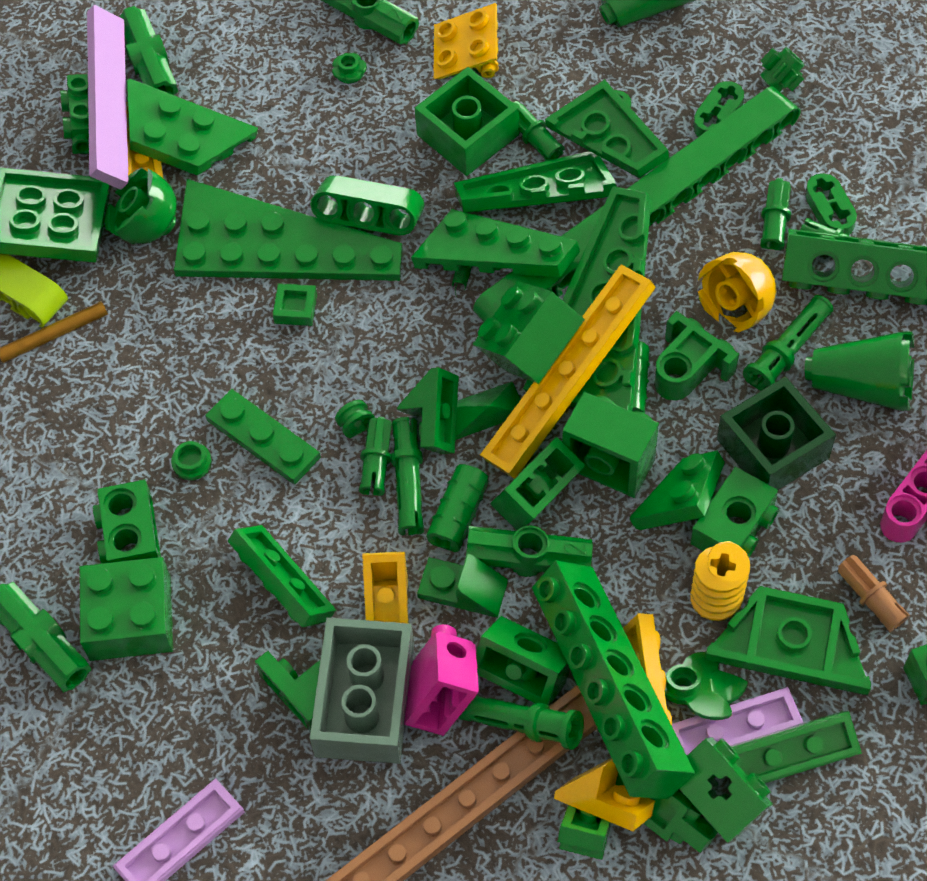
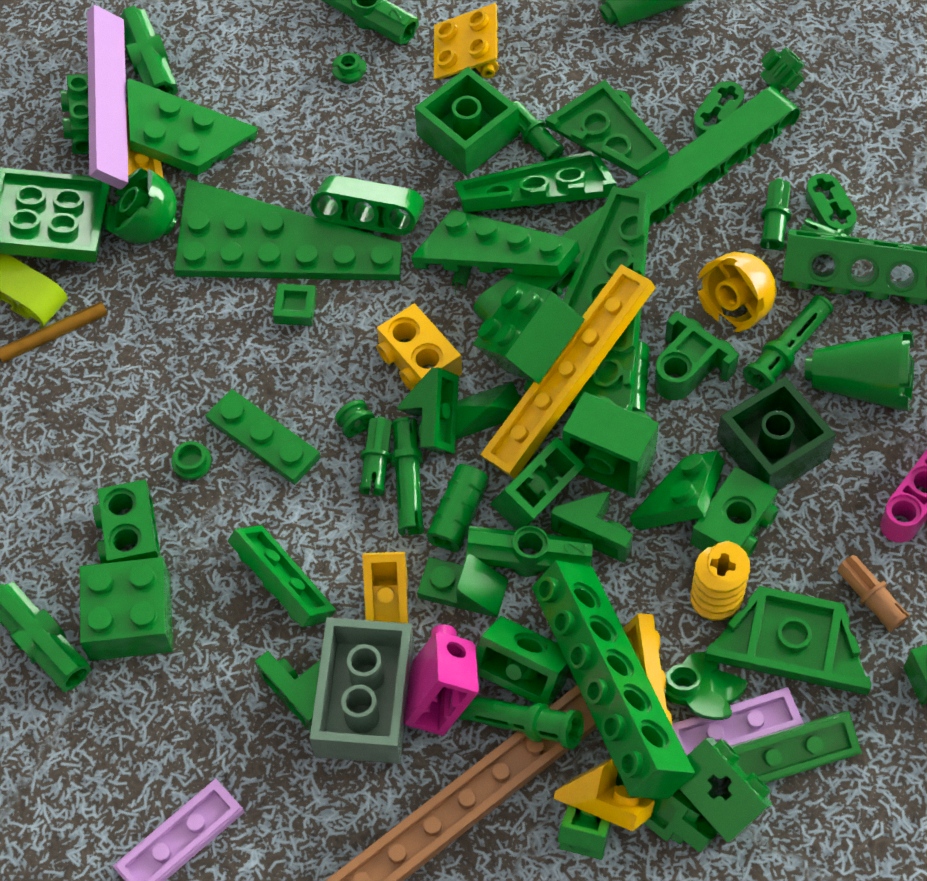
(425, 346): none -> yellow brick
(584, 520): none -> green slope

